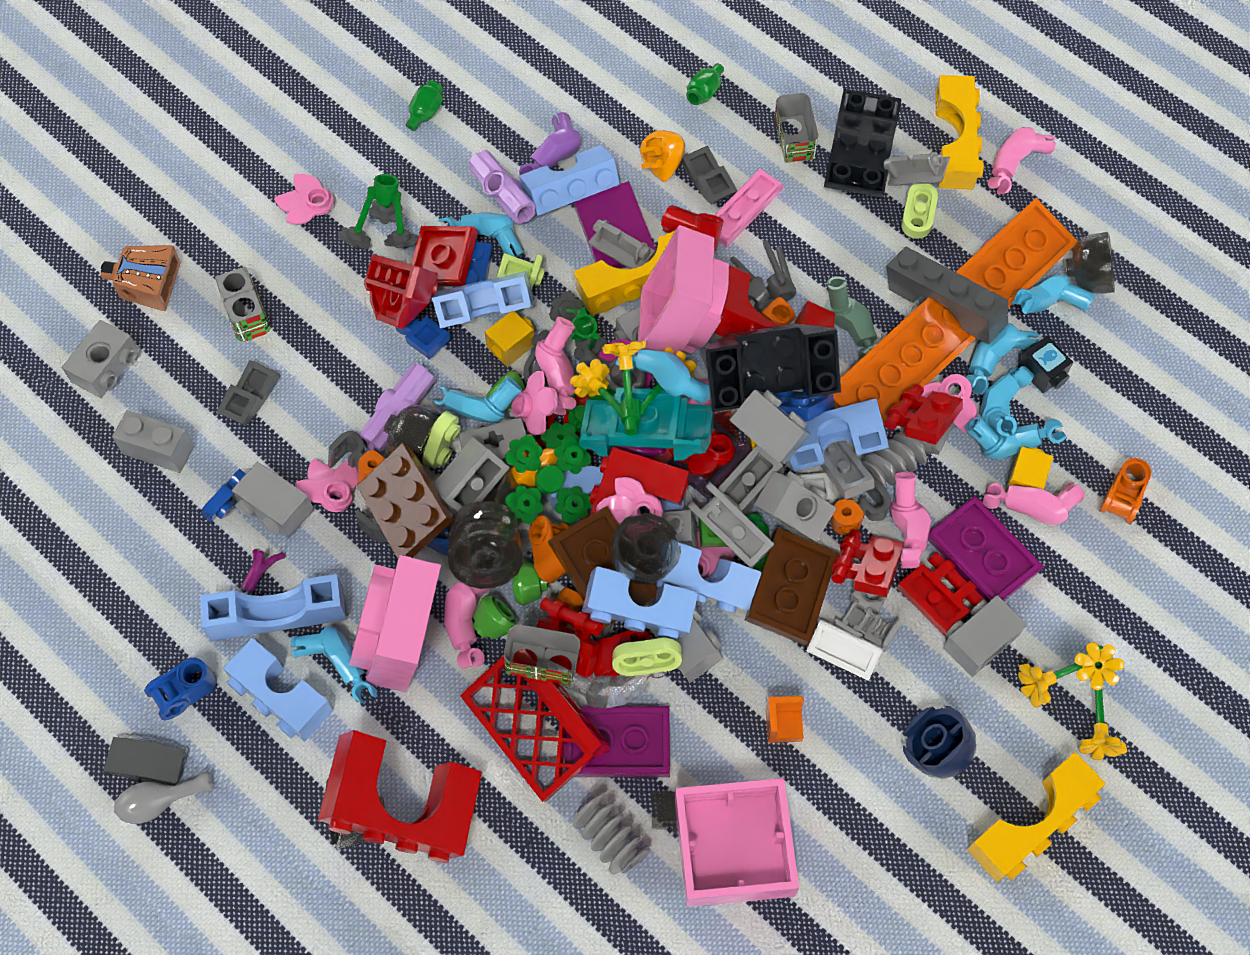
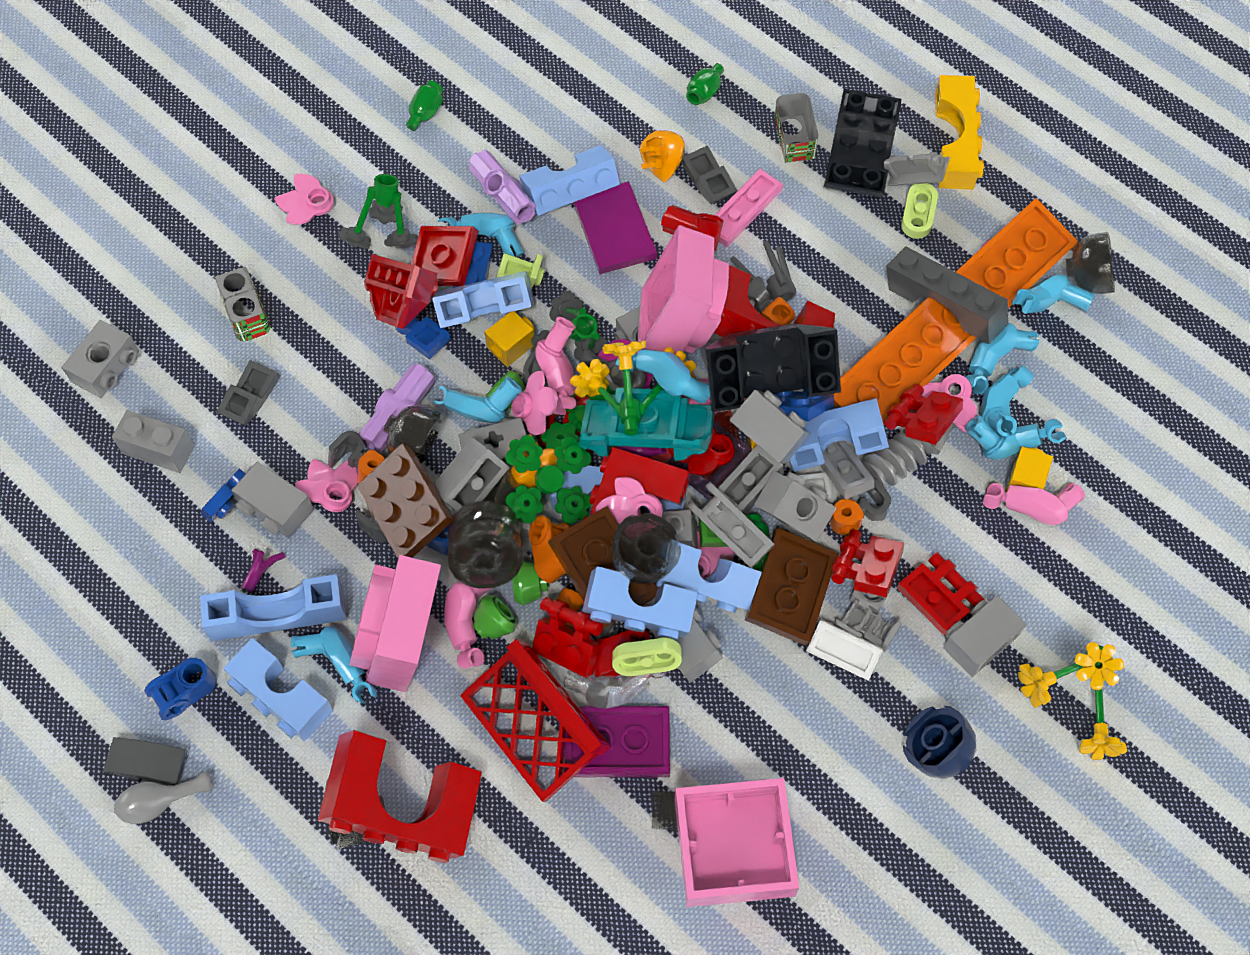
(144, 274): nougat torso -> none
(441, 436): yellowish green plate -> none
(537, 640): light grey piece -> none
(556, 146): medium lavender arm -> none
(606, 286): yellow arch -> none
(609, 836): light grey piece -> none
(620, 245): light grey hinge -> none
(784, 719): orange panel -> none
(851, 315): sand green arm -> none
(910, 519): bright pink arm -> none
(984, 551): magenta tile -> none
(1006, 845): yellow arch -> none
(1014, 149): bright pink arm -> none
(1047, 364): black brick -> none
(1125, 495): orange piece -> none

